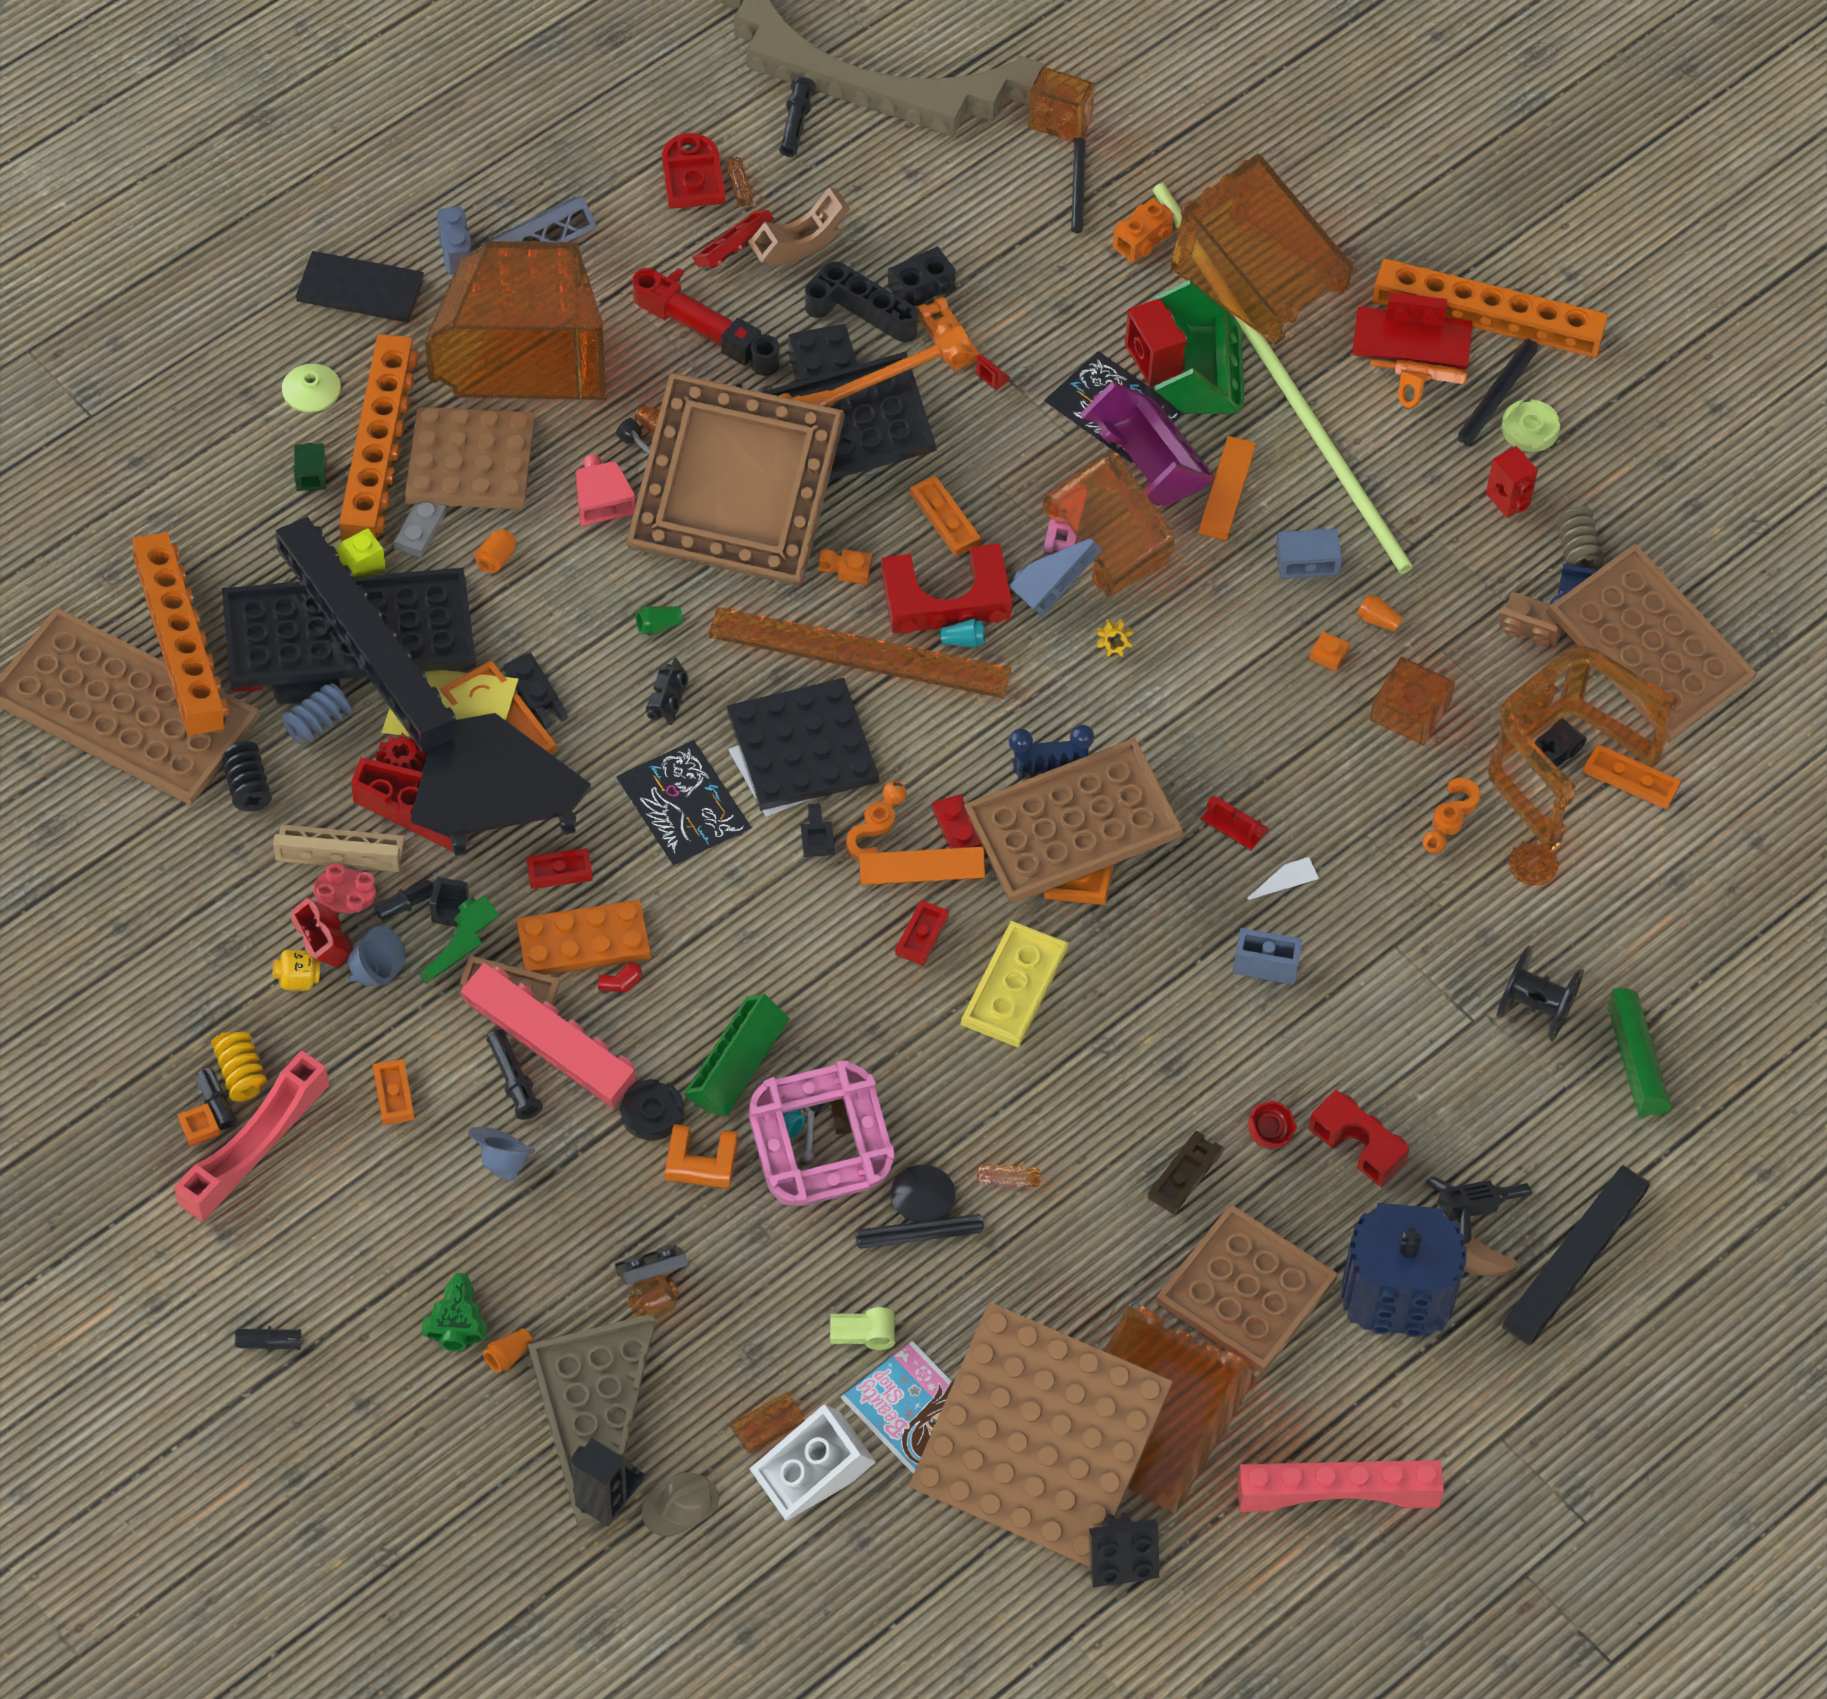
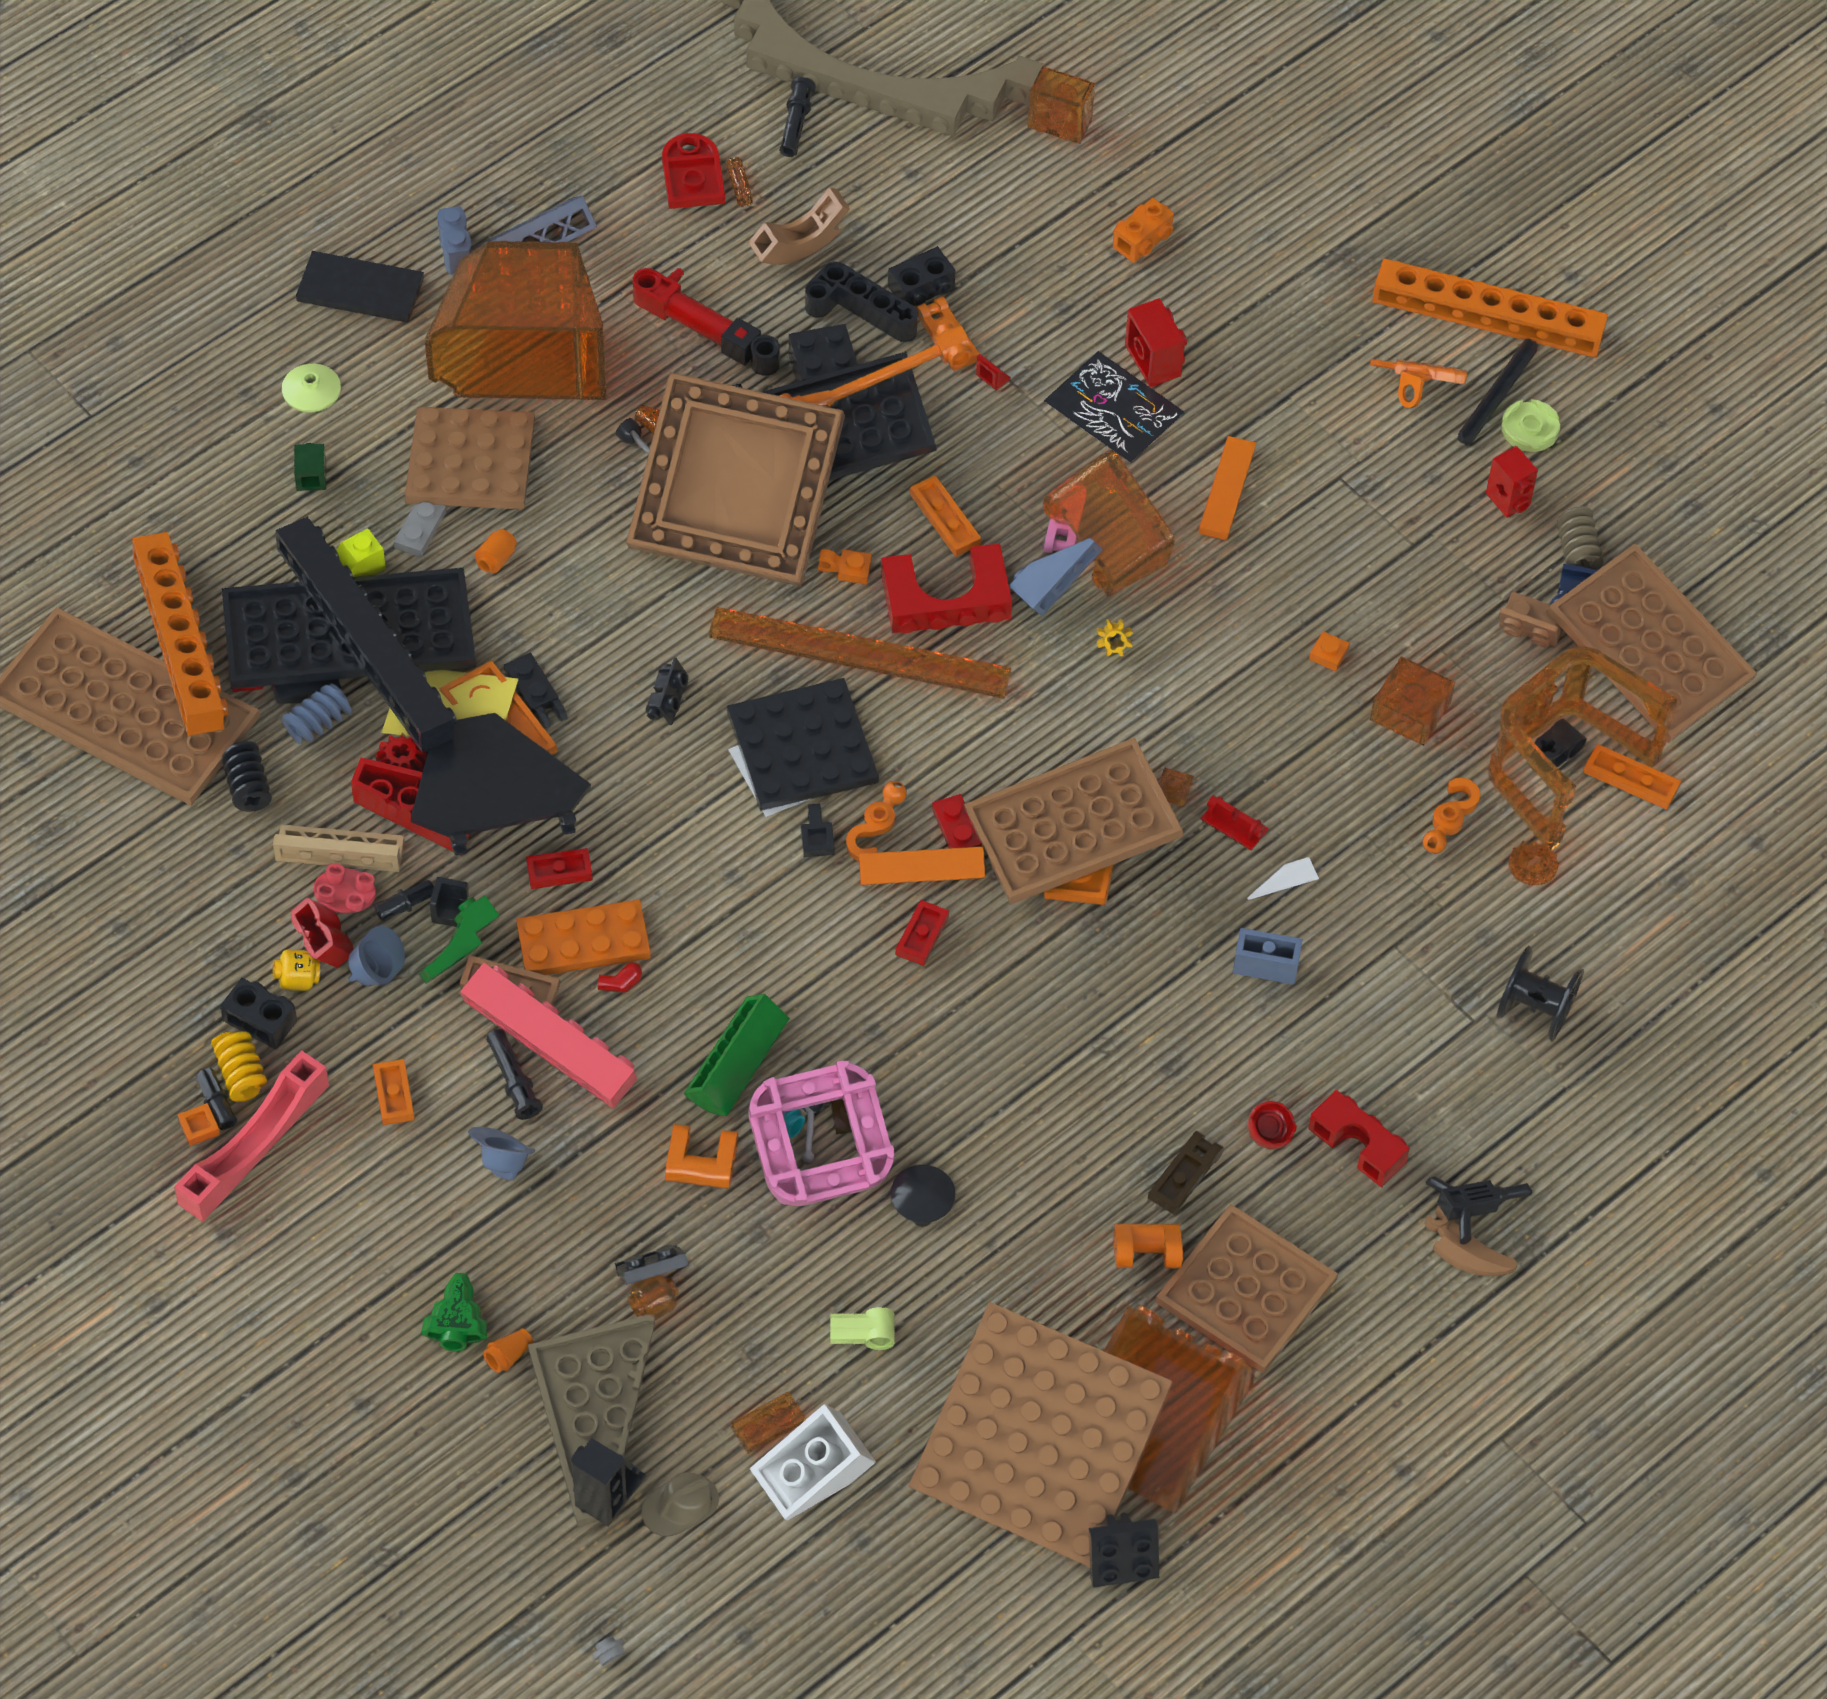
(255, 1016): none -> black brick
(268, 1338): black axle -> none
(378, 436): orange brick -> none
(602, 491): coral torso -> none
(609, 1650): none -> light grey plate
(651, 1109): black tile -> none
(657, 618): green cone -> none
(683, 802): black sticker -> none
(732, 240): red plate -> none
(902, 1402): sticker -> none
(919, 1231): black axle -> none
(964, 634): teal cone -> none
(1008, 1175): clear orange axle -> none
(1014, 984): light yellow tile -> none
(1050, 755): dark blue gear -> none
(1078, 185): black bar -> none
(1147, 1239): none -> orange connector
(1151, 442): magenta windscreen -> none
(1176, 786): none -> clear orange plate
(1212, 354): green windscreen -> none
(1257, 249): clear orange windscreen -> none
(1287, 1484): coral arch -> none
(1308, 553): sand blue brick -> none
(1310, 422): yellowish green piece -> none
(1379, 613): orange cone -> none
(1403, 1270): dark blue piece -> none
(1413, 331): red bracket -> none
(1576, 1255): black beam -> none
(1637, 1052): green brick -> none

